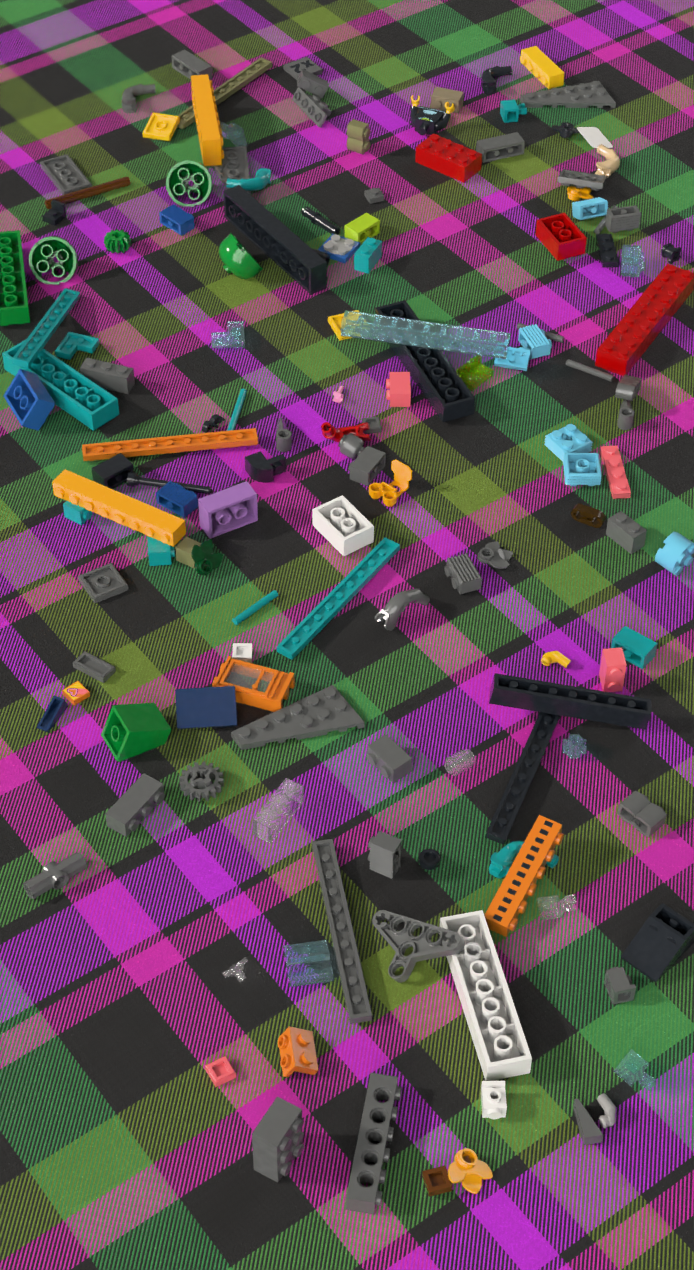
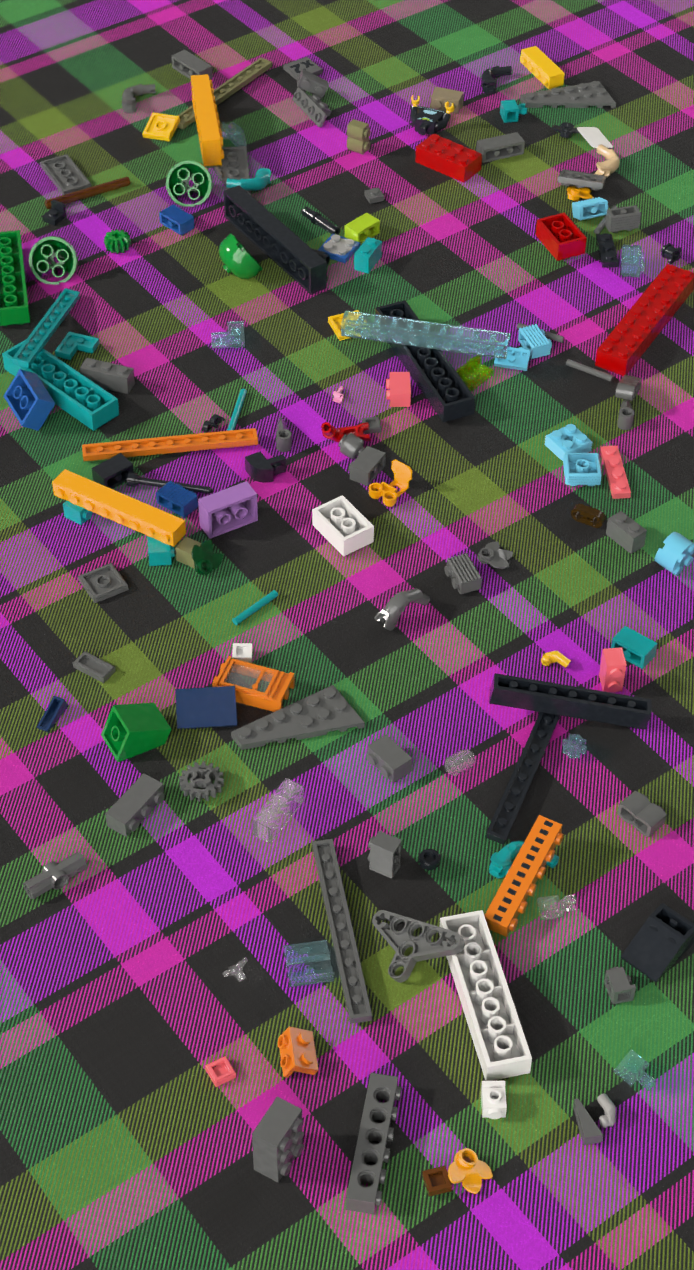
(76, 693): tile -> none
(337, 599): teal plate -> none

